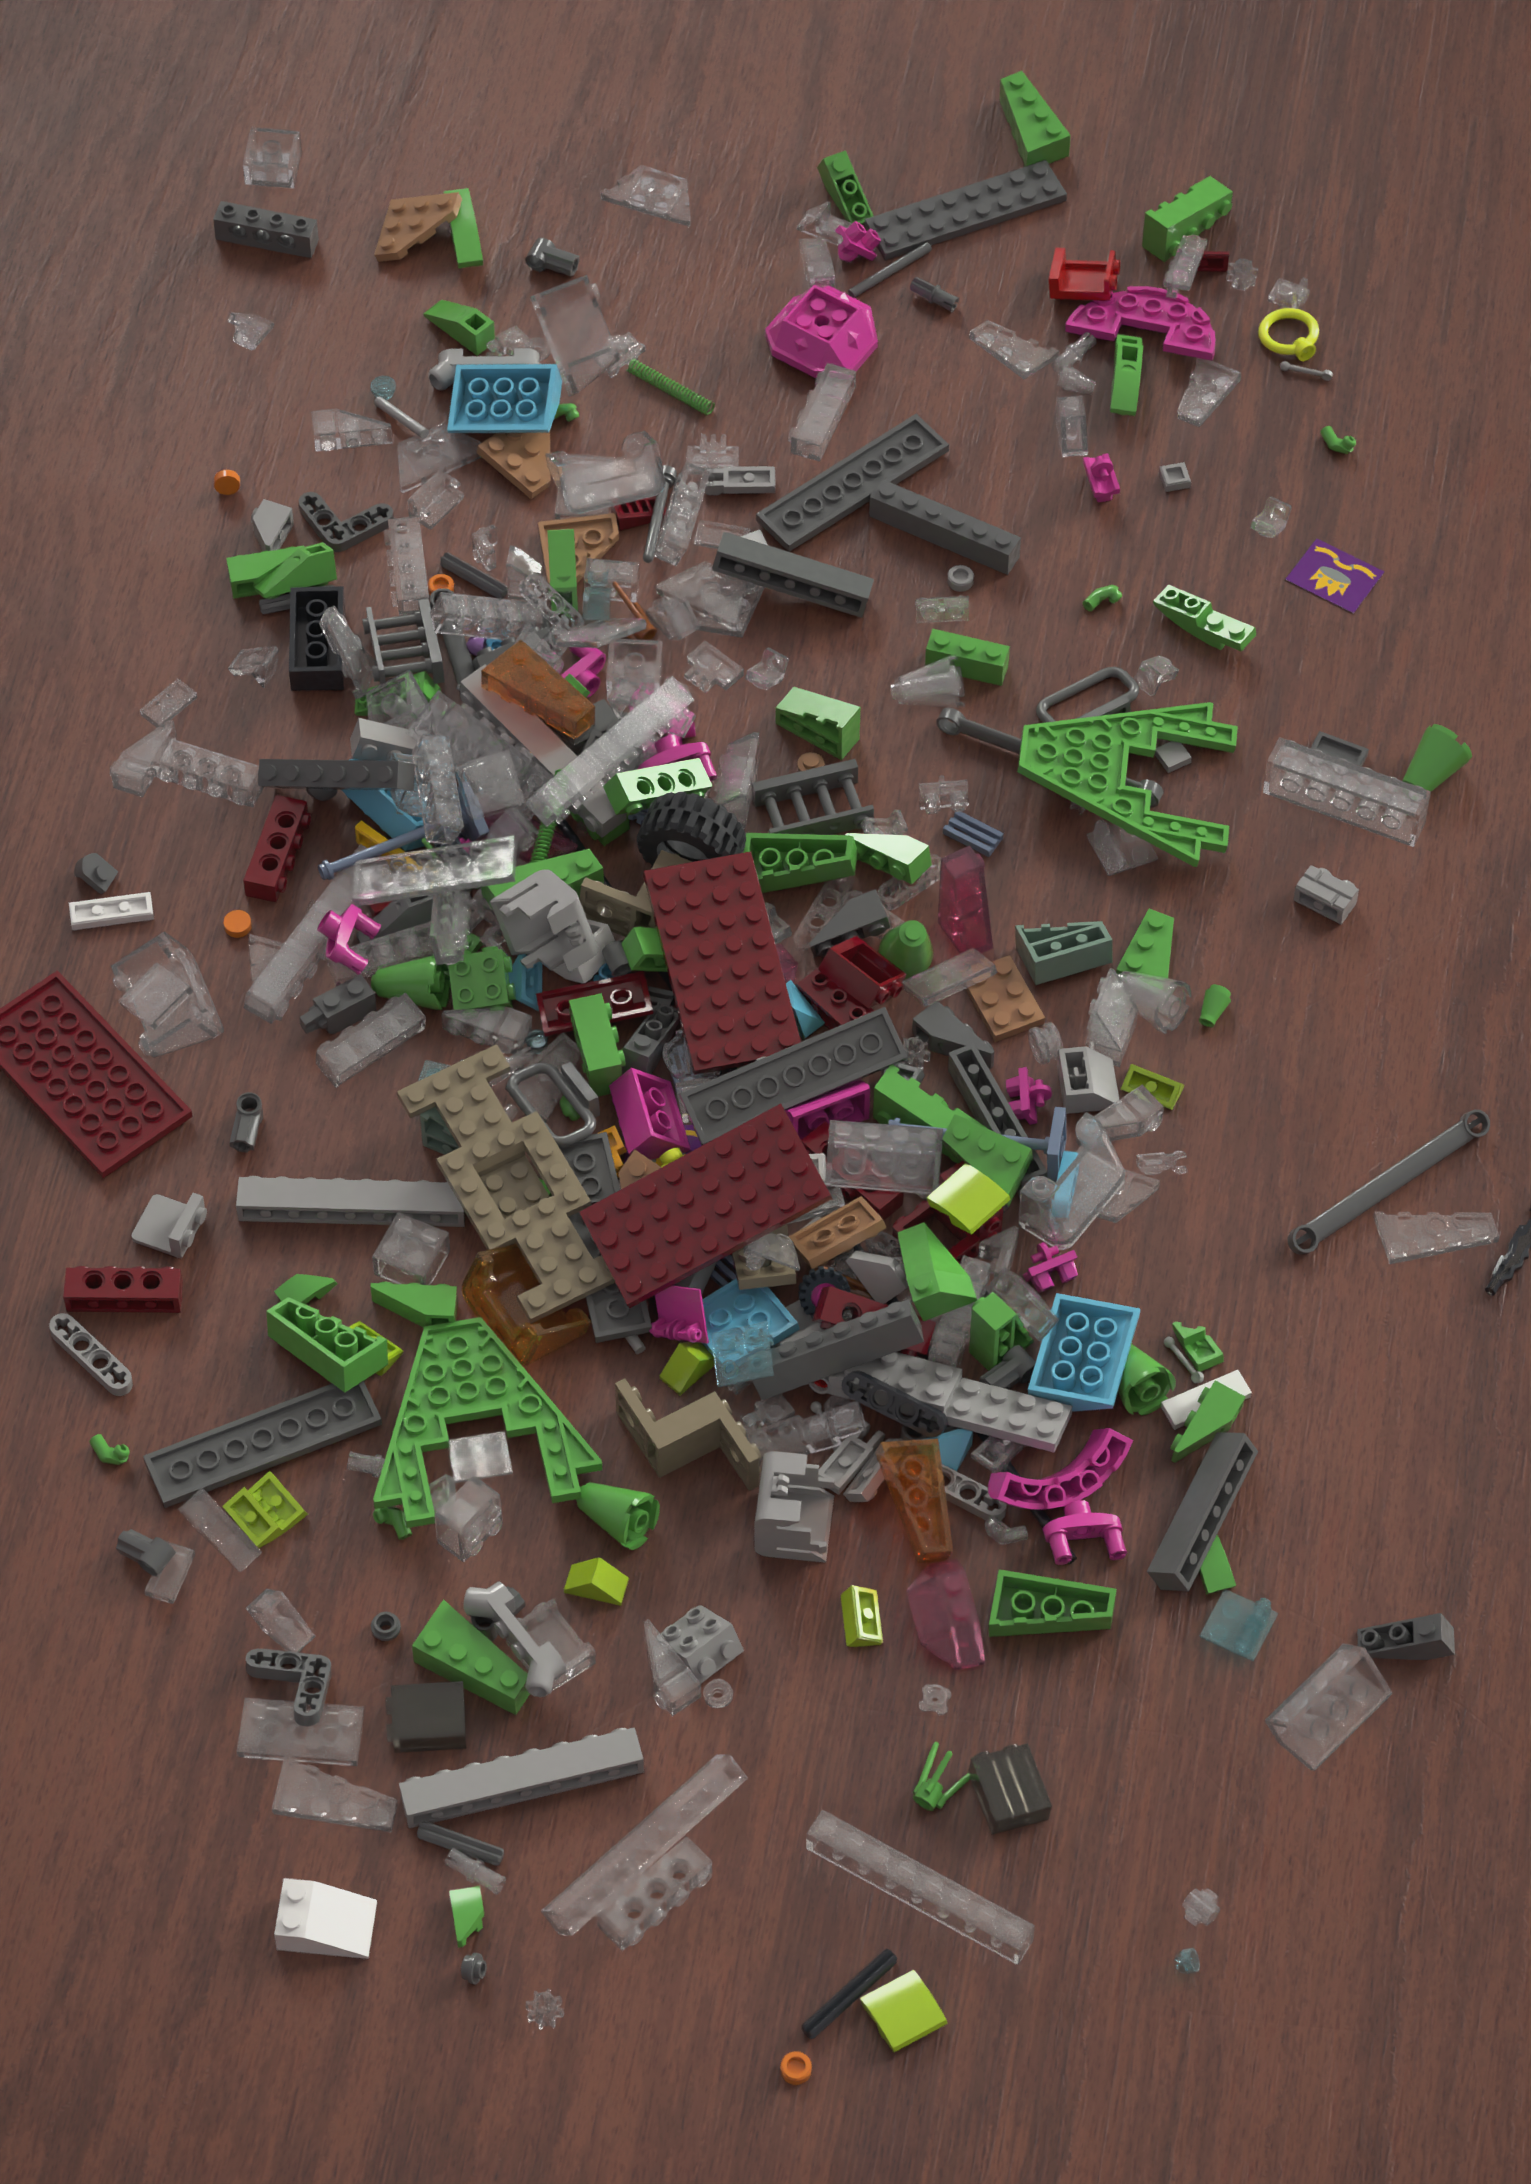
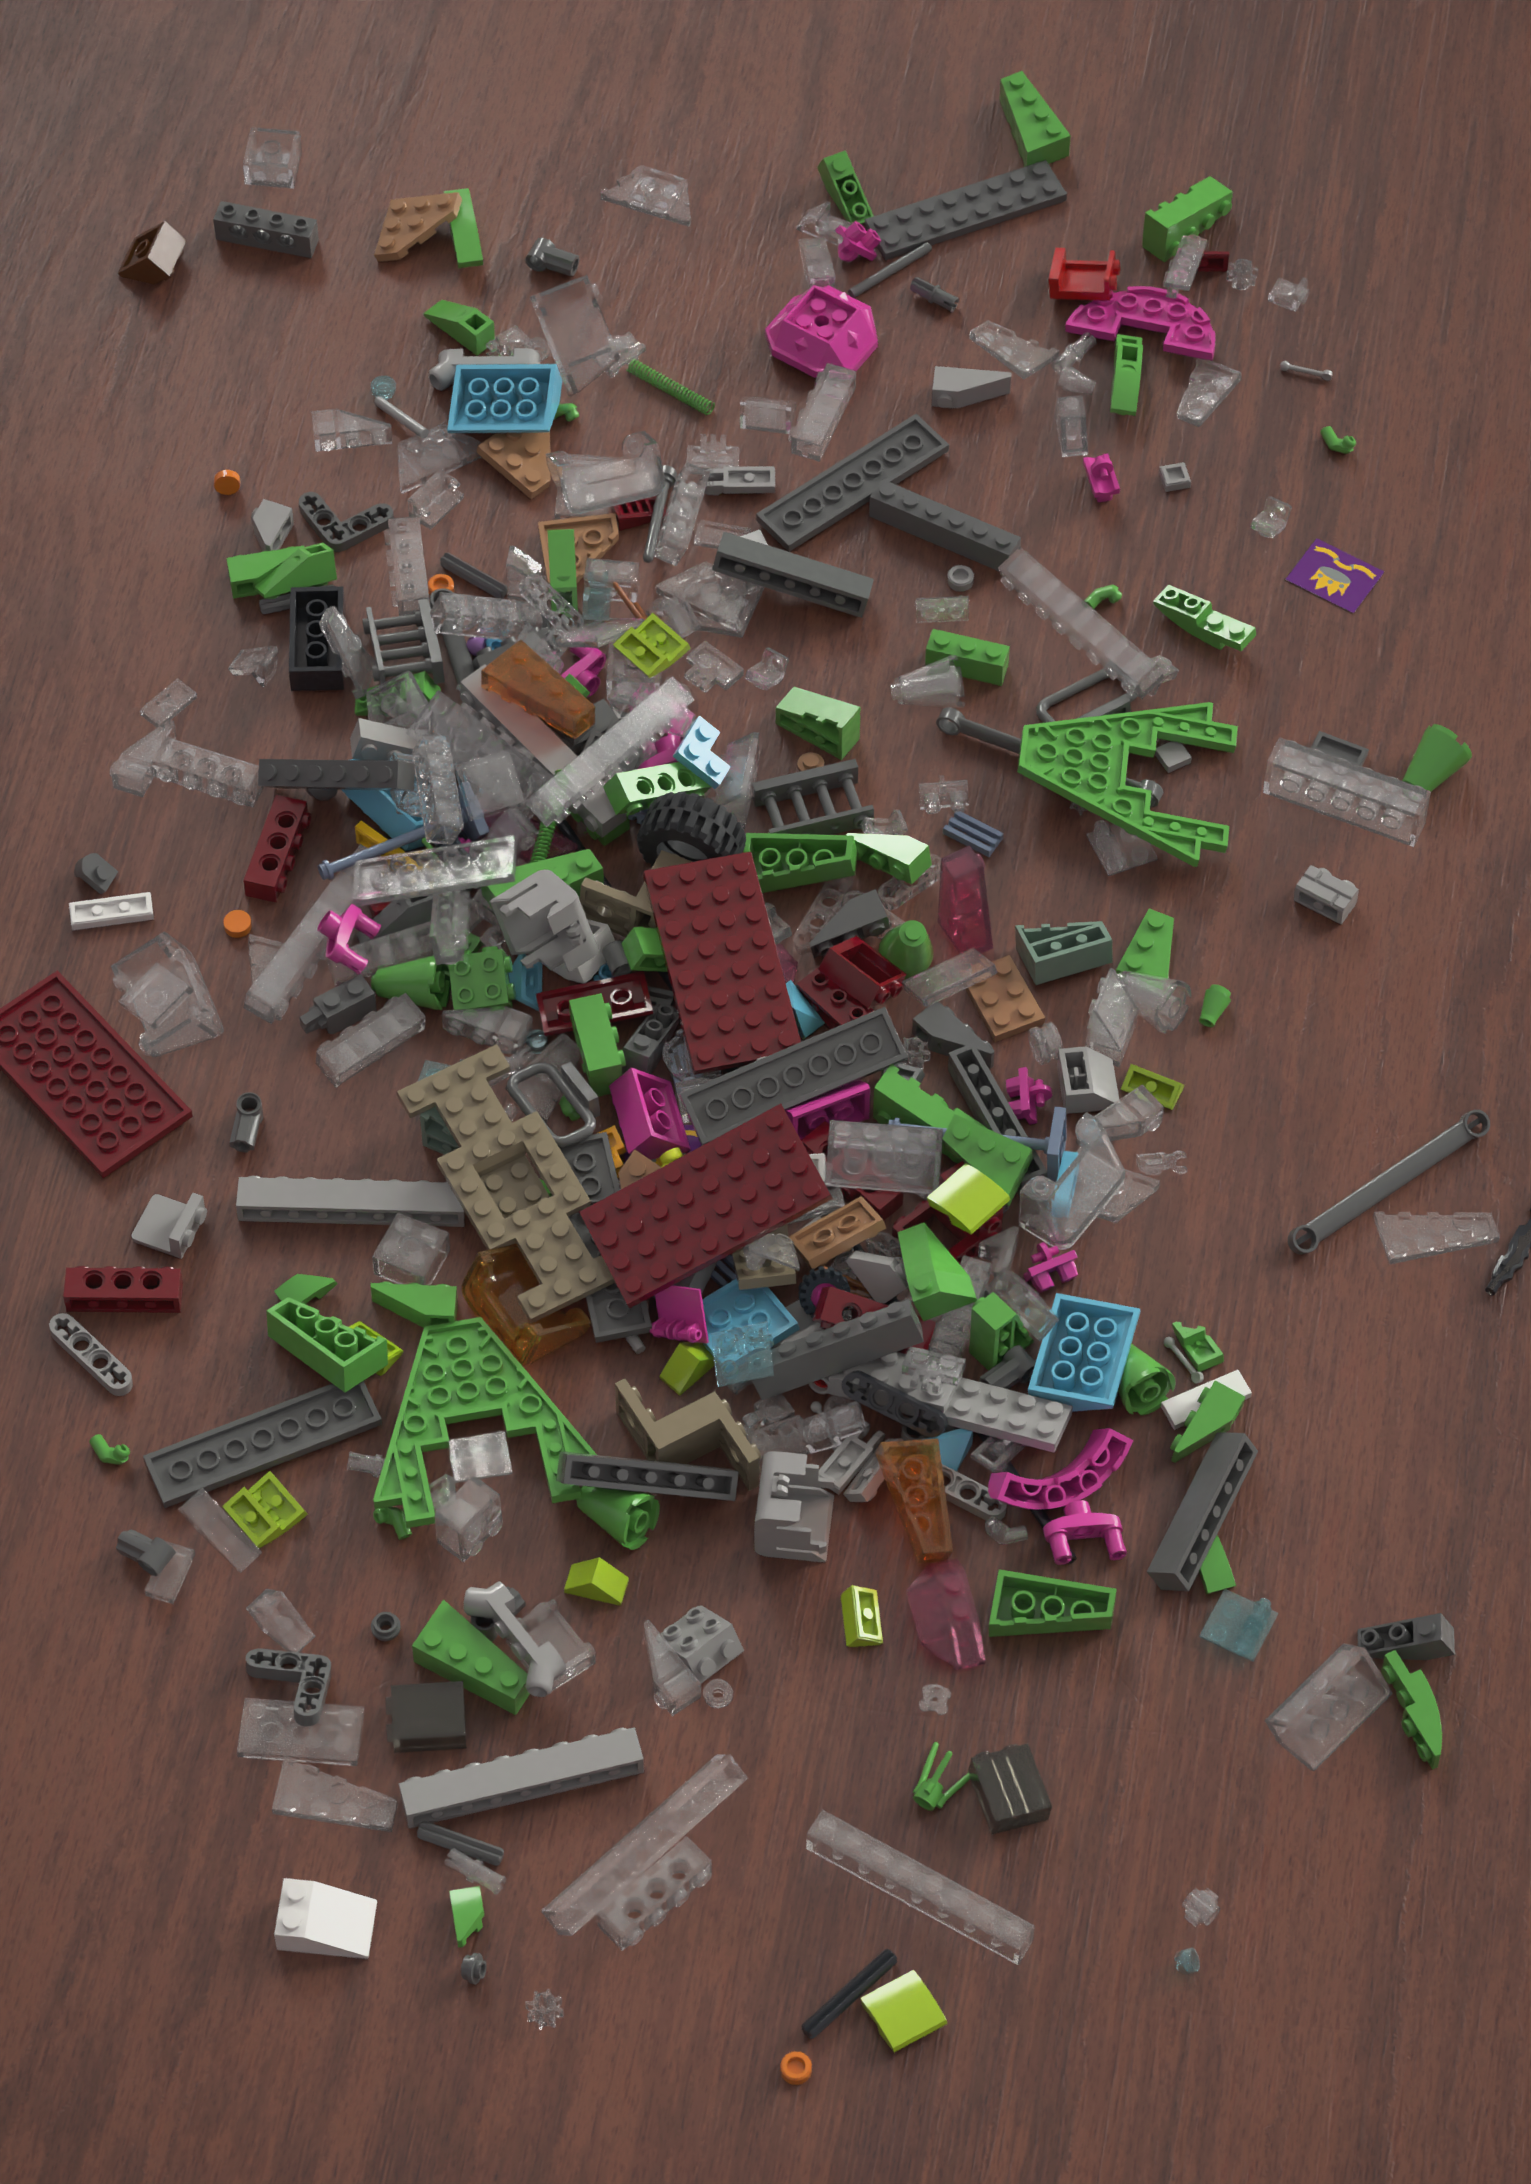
(153, 255): none -> reddish brown slope
(249, 329): clear slope -> none
(482, 546): clear bracket -> none
(647, 1476): none -> dark grey brick
(652, 646): none -> lime slope
(696, 754): none -> plate
(767, 414): none -> clear slope
(932, 1369): none -> clear hinge
(967, 386): none -> light grey slope
(1081, 623): none -> clear brick
(1302, 347): neon yellow piece -> none
(1421, 1712): none -> bright green slope

